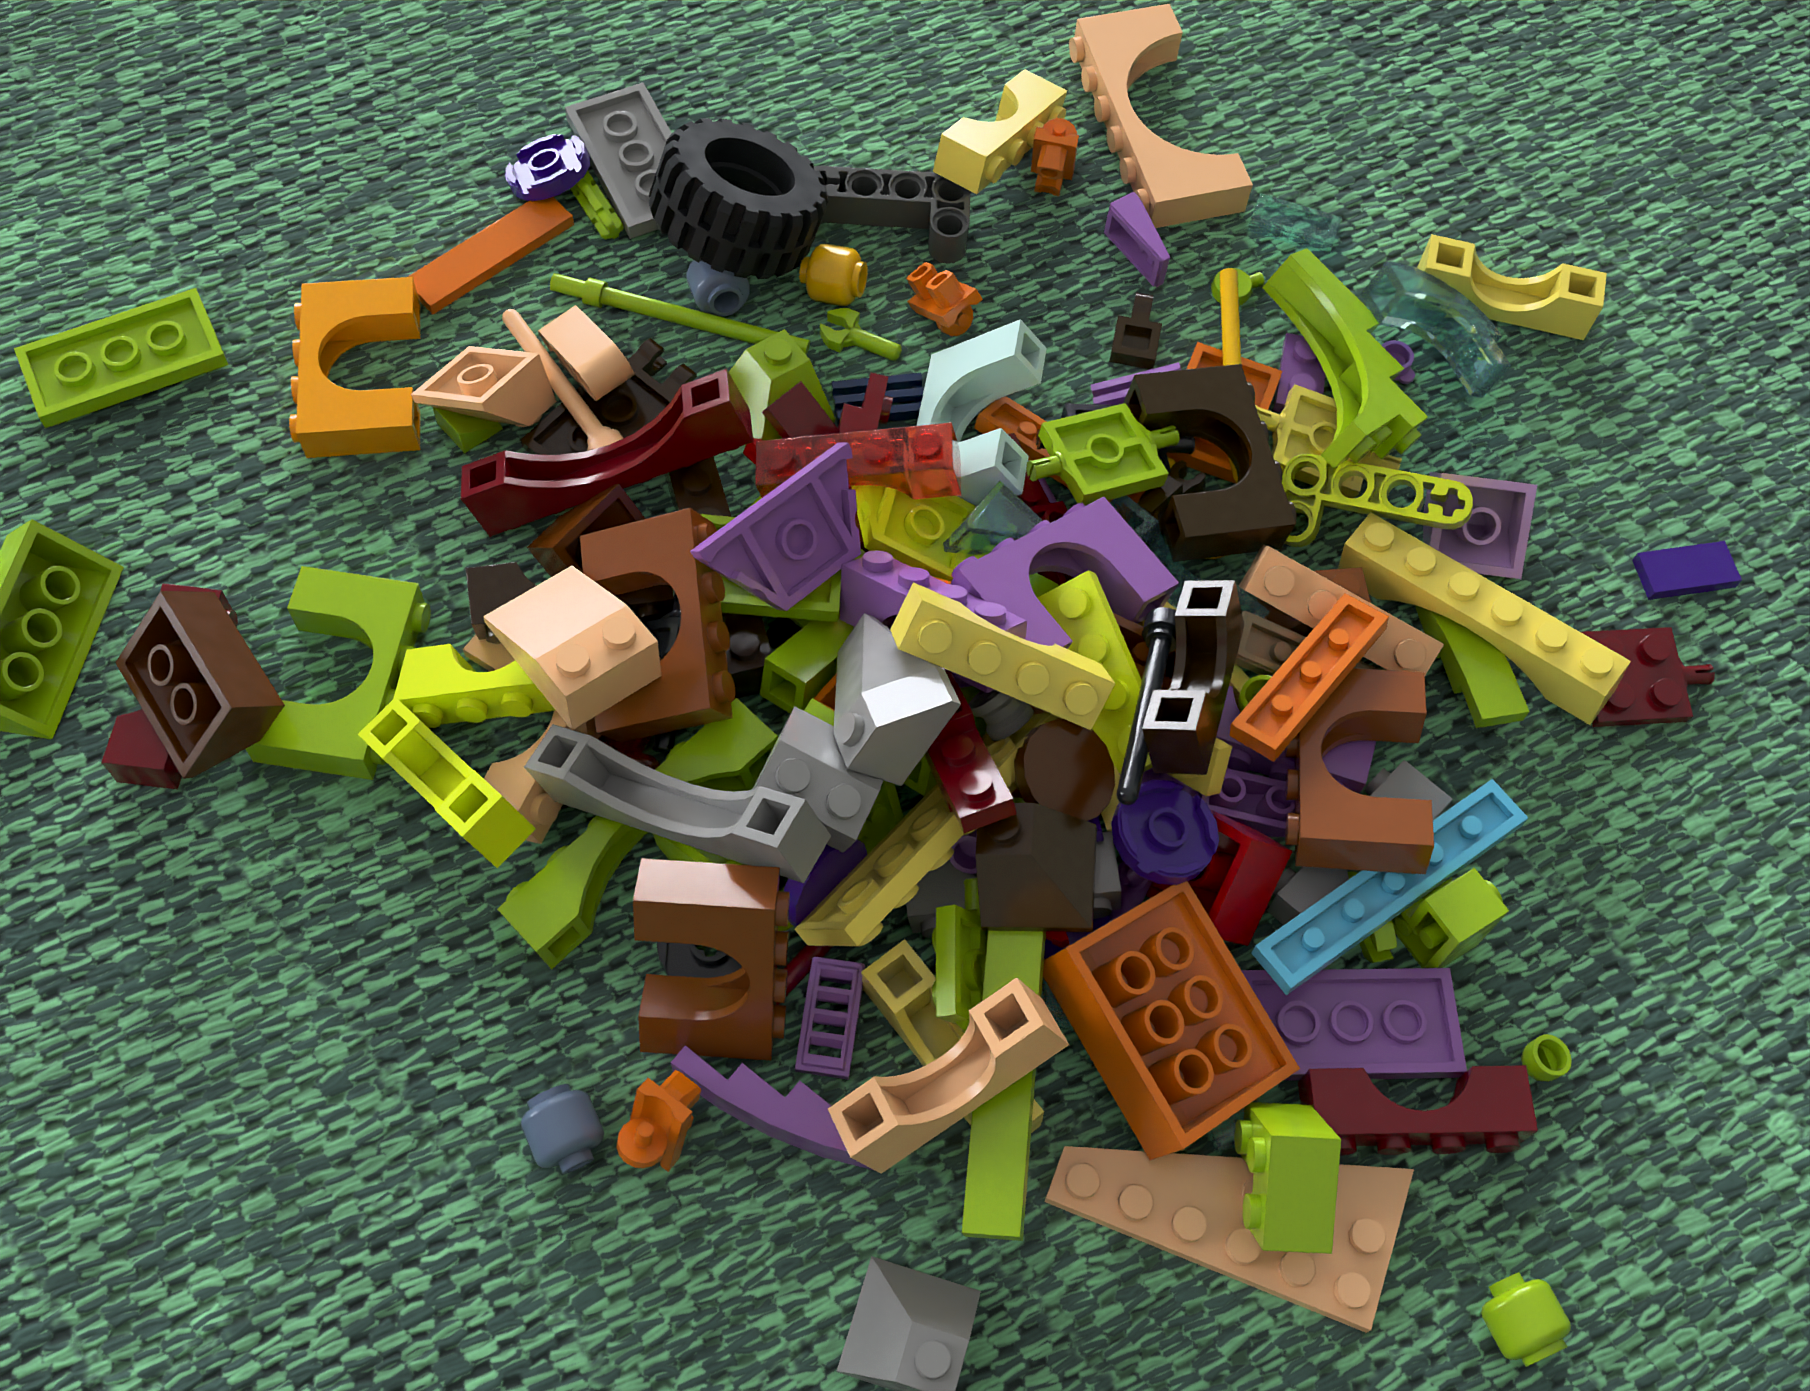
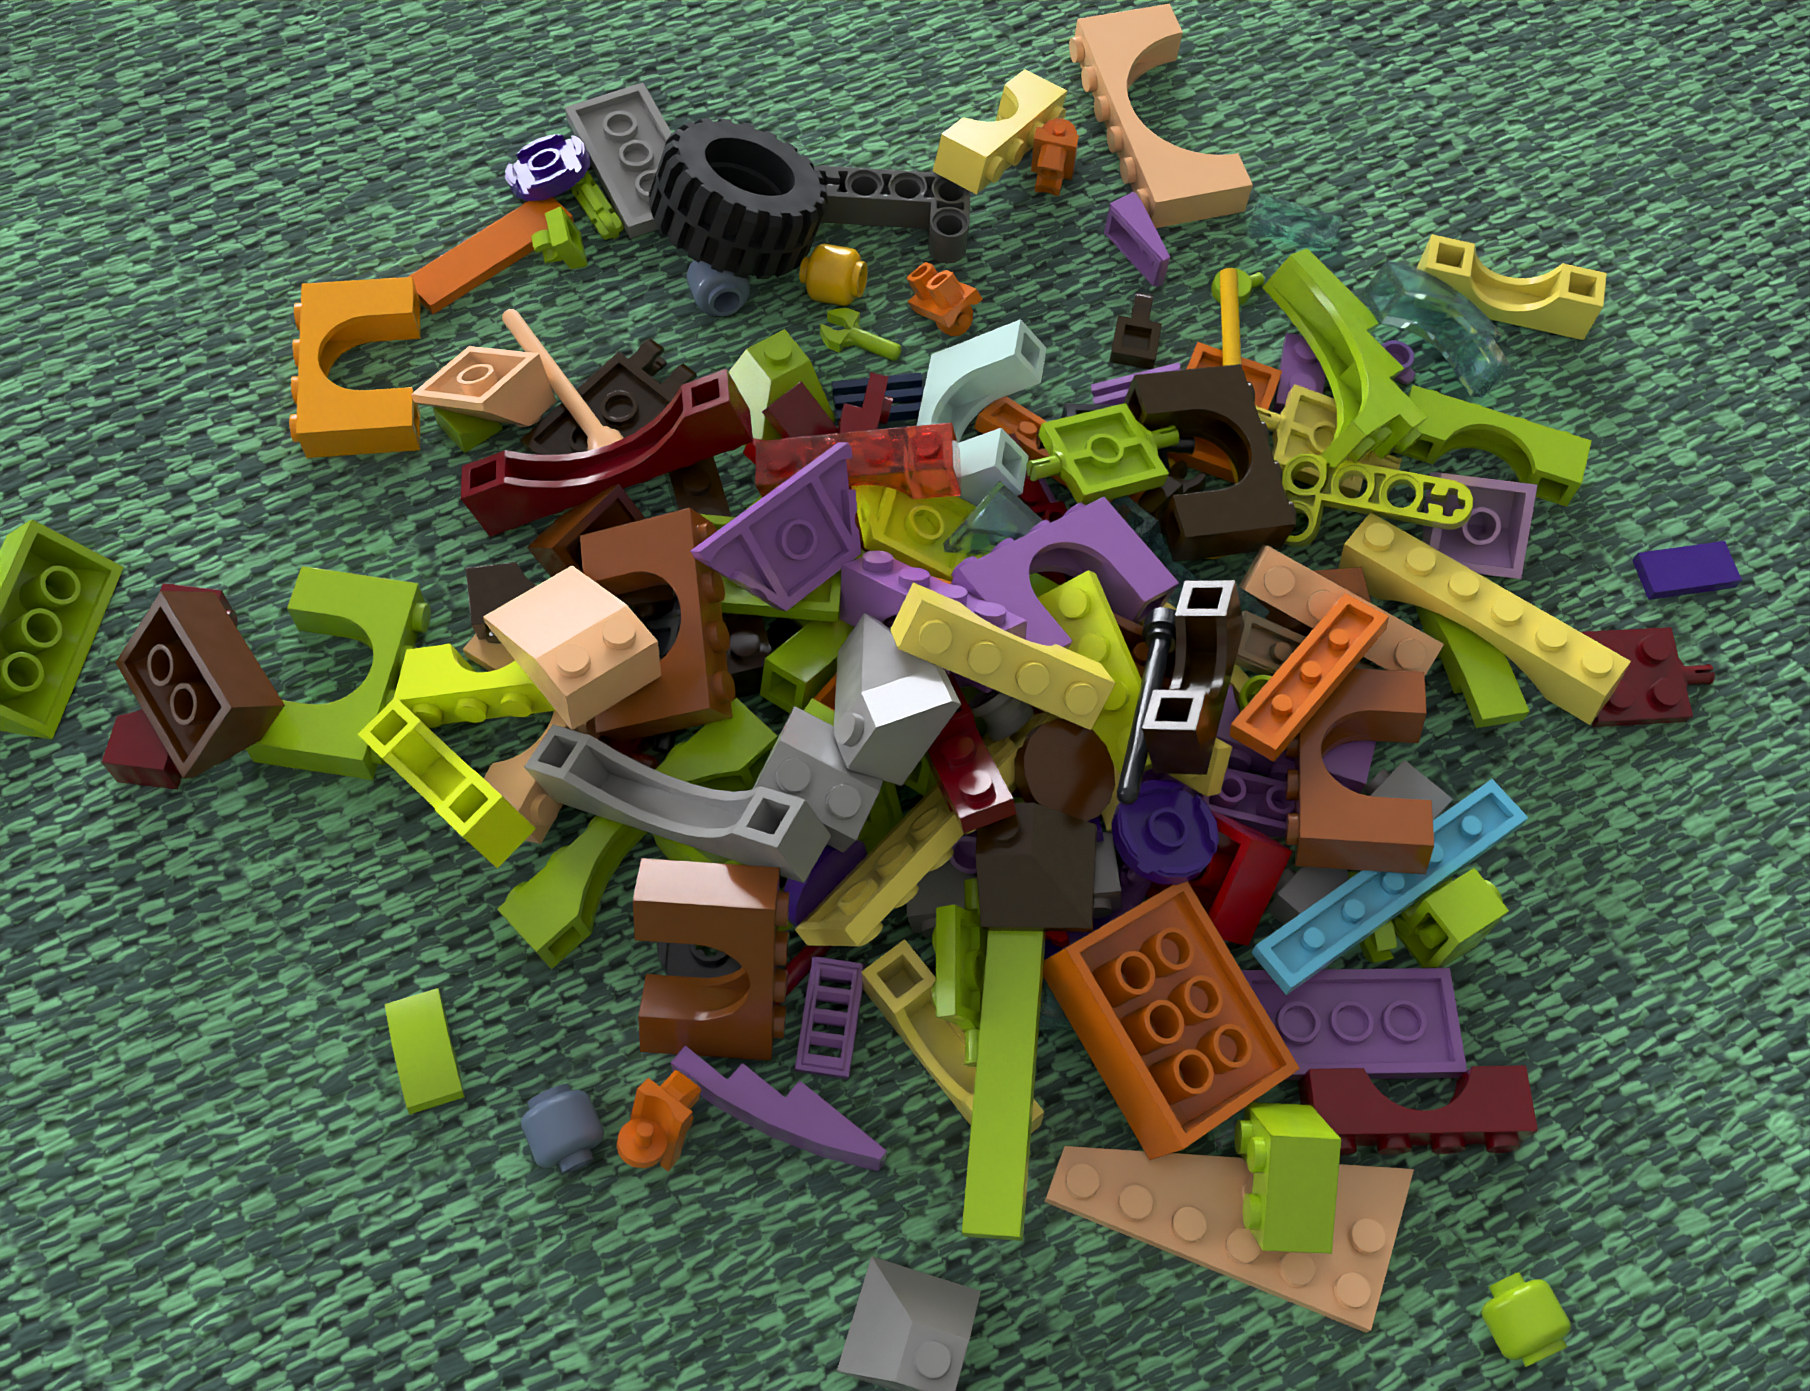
(120, 357): lime plate -> none
(424, 1051): none -> lime slope
(560, 241): none -> lime tile
(586, 352): light nougat beam -> none
(596, 293): lime bar -> none
(902, 1112): light nougat arch -> none
(1534, 452): none -> lime arch
(1546, 1058): lime hinge -> none

